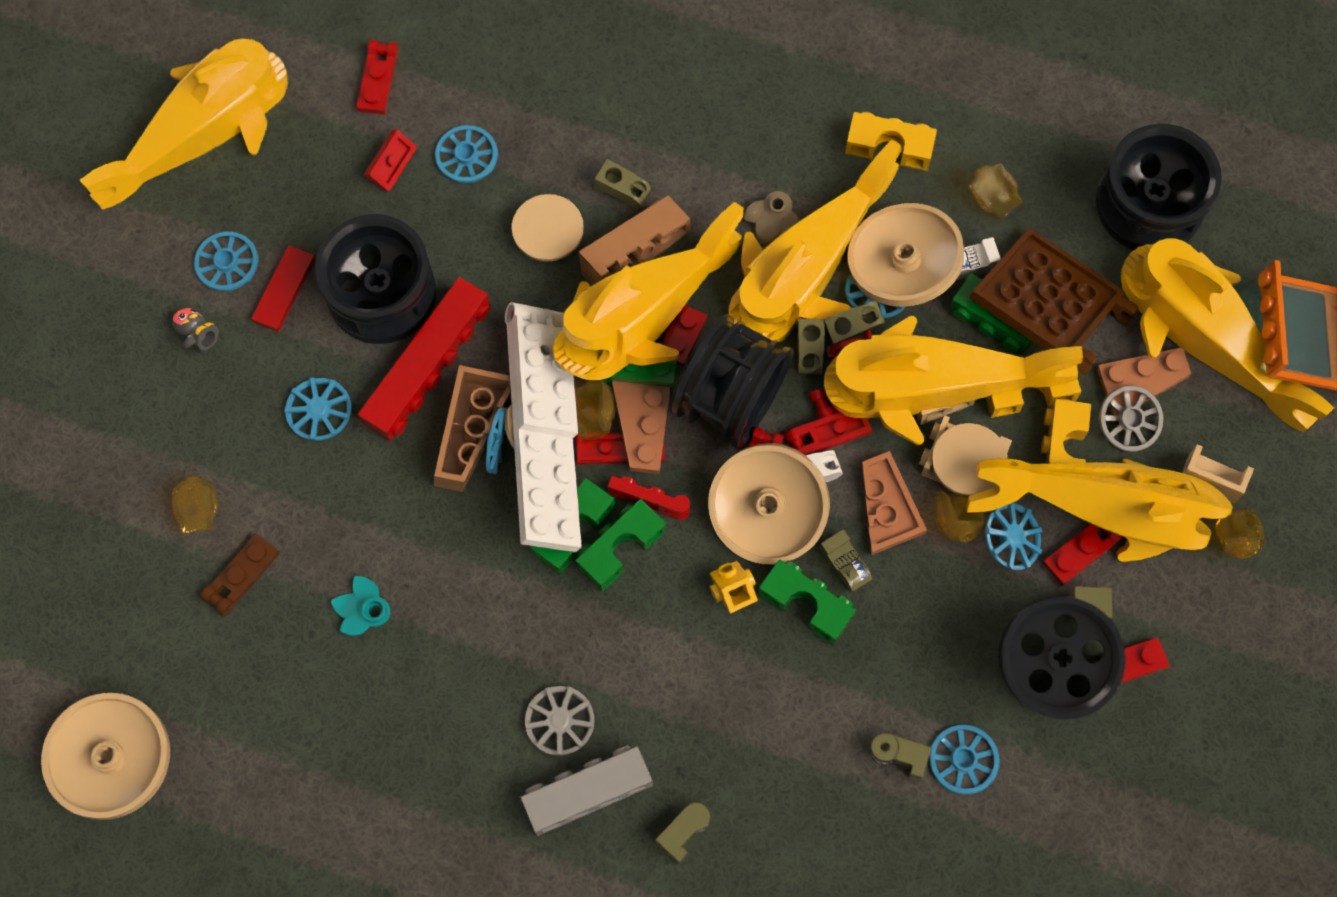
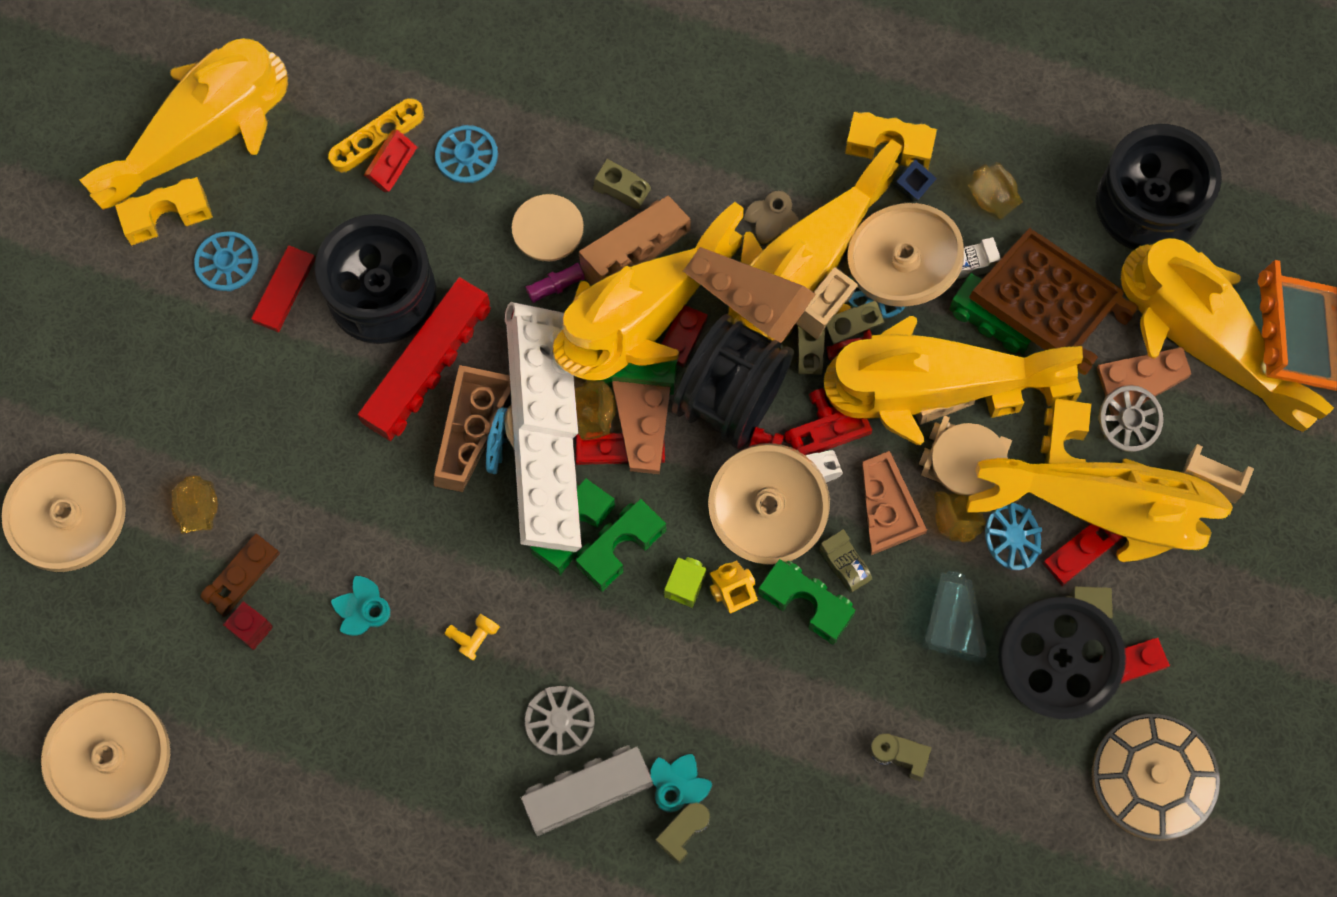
(63, 512): none -> tan dish
(140, 214): none -> yellow arch
(193, 325): dark grey animal -> none
(248, 625): none -> dark red brick
(318, 408): dark azure wheel -> none
(373, 131): none -> yellow beam
(377, 77): red plate -> none
(470, 644): none -> yellow piece
(555, 282): none -> magenta pin
(655, 498): red plate -> none
(681, 779): none -> teal plate
(685, 581): none -> lime brick
(756, 295): none -> medium nougat wedge
(829, 298): none -> tan panel
(914, 181): none -> dark blue brick
(955, 620): none -> clear light blue slope
(964, 759): dark azure wheel -> none
(1155, 777): none -> tan dish
(1240, 534): clear yellow hand -> none

